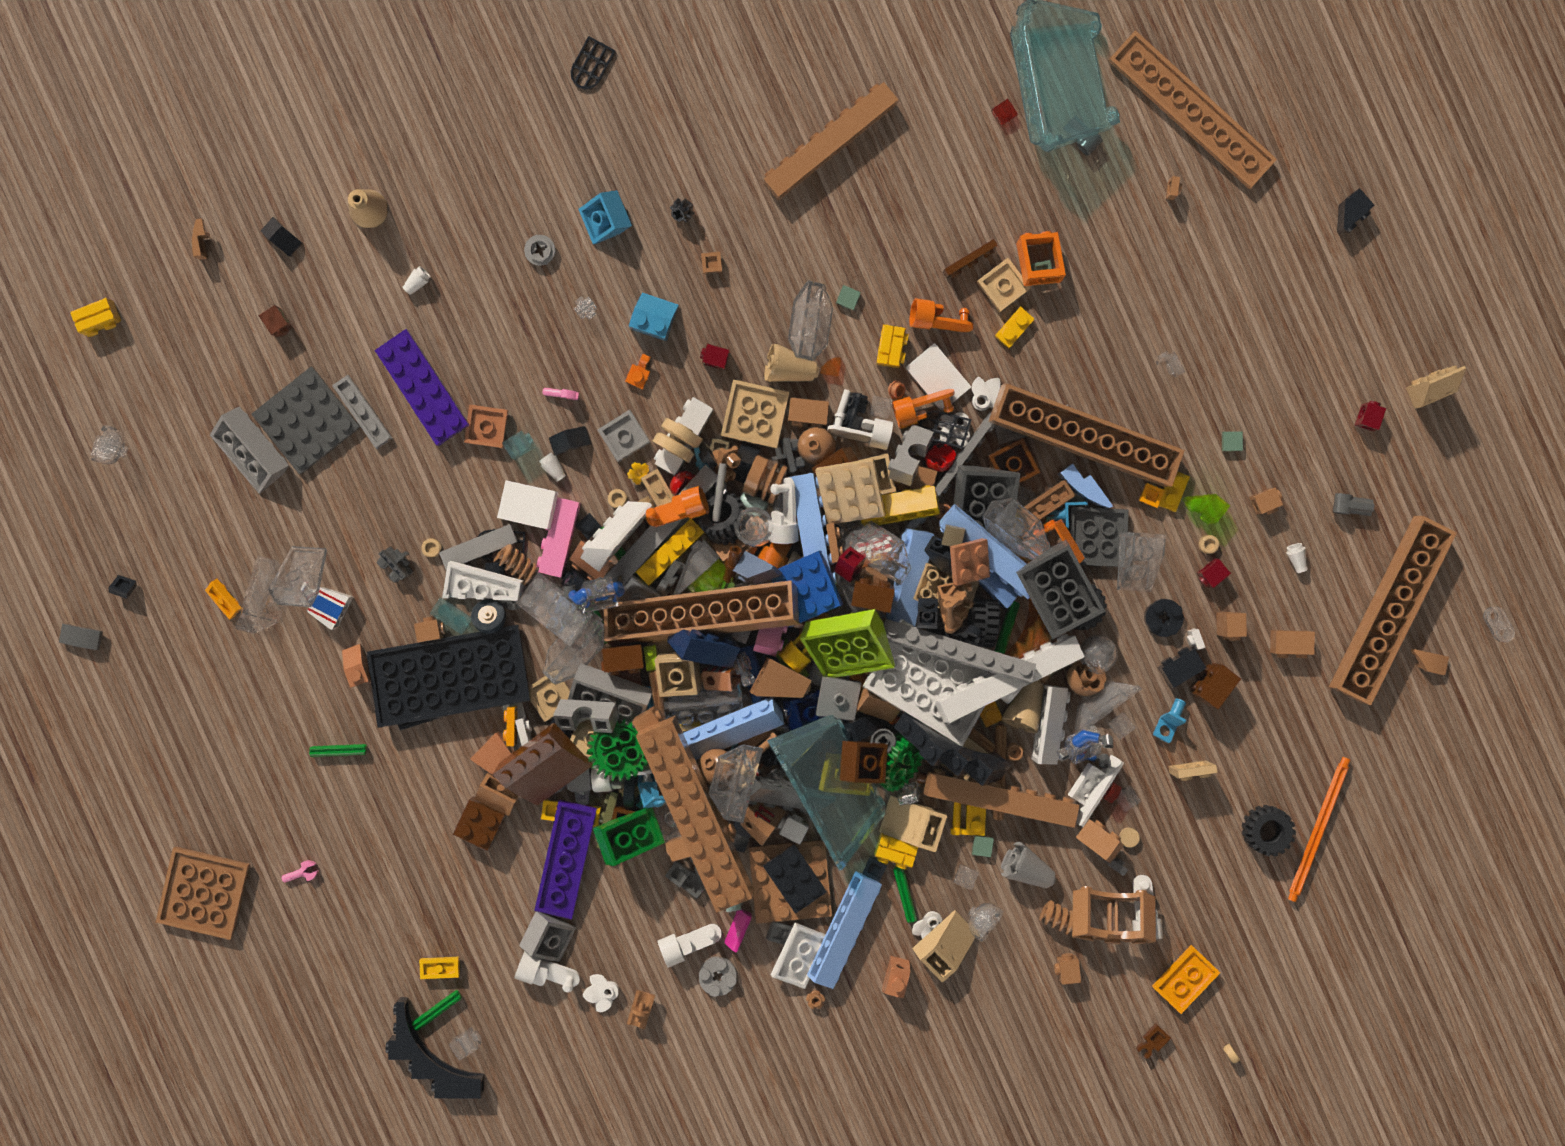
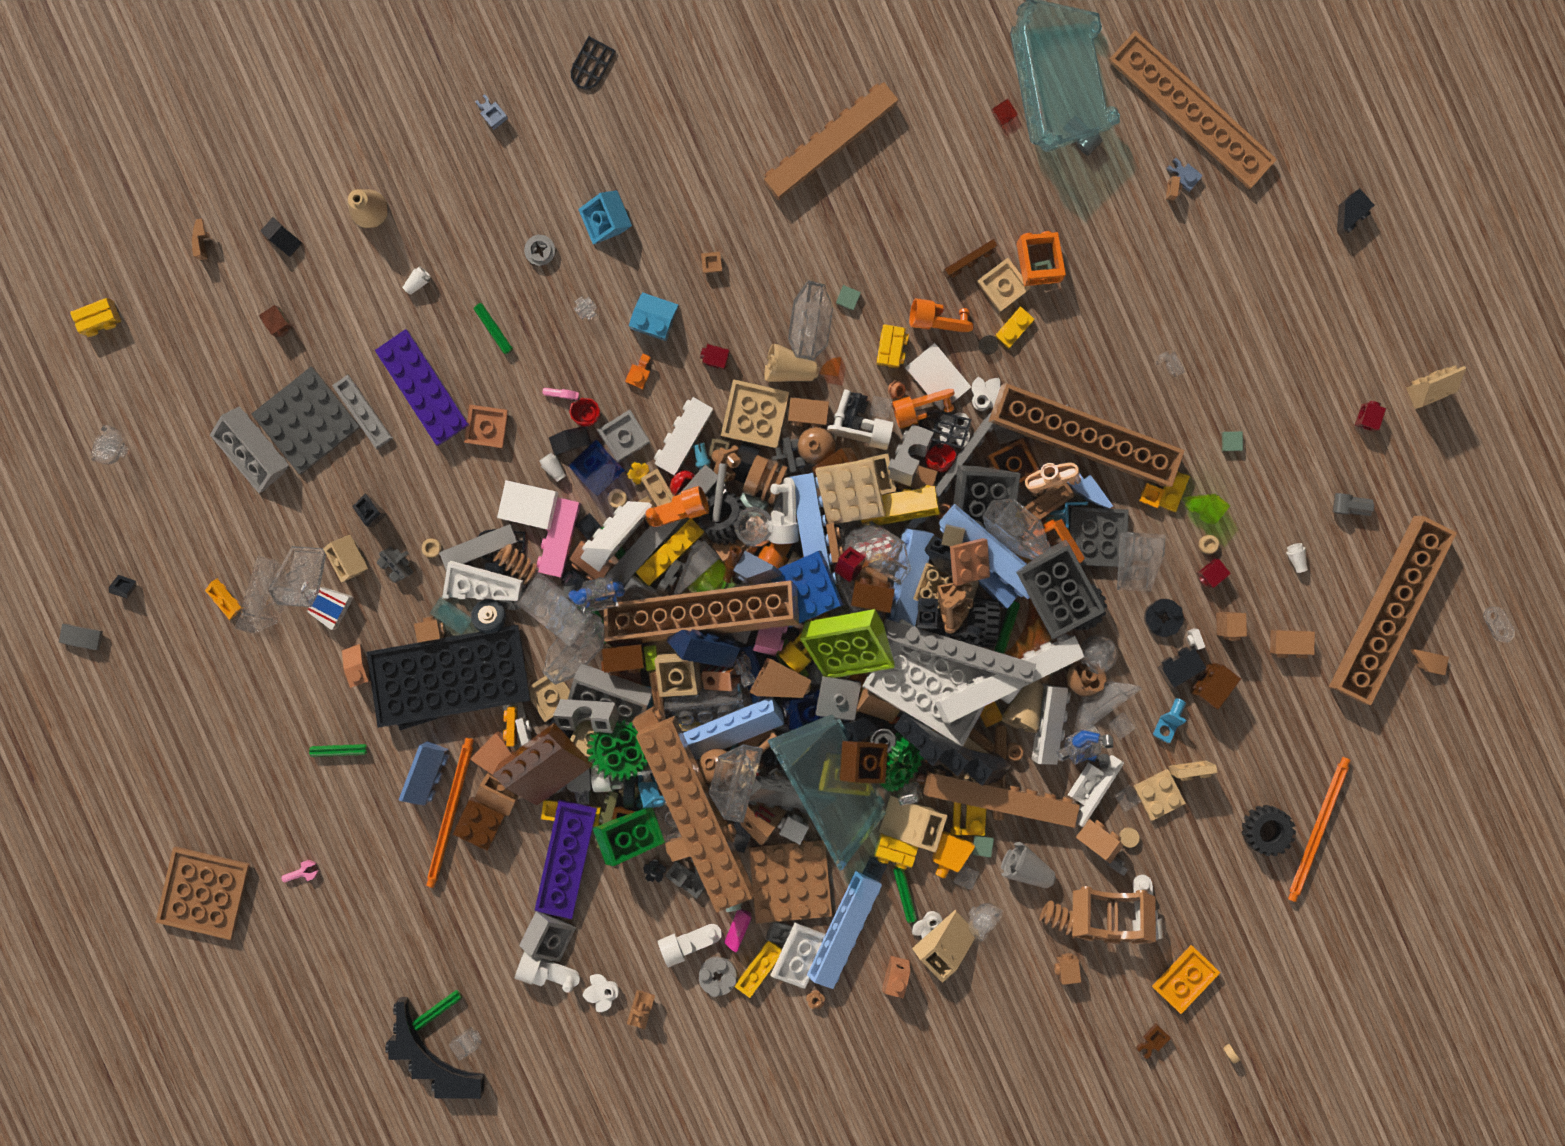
(345, 558): none -> tan brick
(369, 511): none -> black slope
(424, 774): none -> medium blue slope
(439, 967): yellow plate -> none
(450, 811): none -> orange piece
(492, 113): none -> sand blue plate
(493, 329): none -> green axle
(518, 444): clear light blue brick -> none
(585, 412): none -> red hair
(596, 468): none -> clear blue slope
(654, 871): none -> black plant
(678, 438): tan wheel -> none
(682, 210): black gear -> none
(706, 455): black plate -> none
(758, 968): none -> yellow plate
(794, 878): black plate -> none
(951, 853): none -> light orange torso
(988, 345): none -> clear smoke tile
(1063, 473): none -> light nougat connector
(1112, 792): clear red plate -> none
(1159, 794): none -> tan plate
(1187, 174): none -> sand blue plate
(1266, 501): medium nougat brick -> none

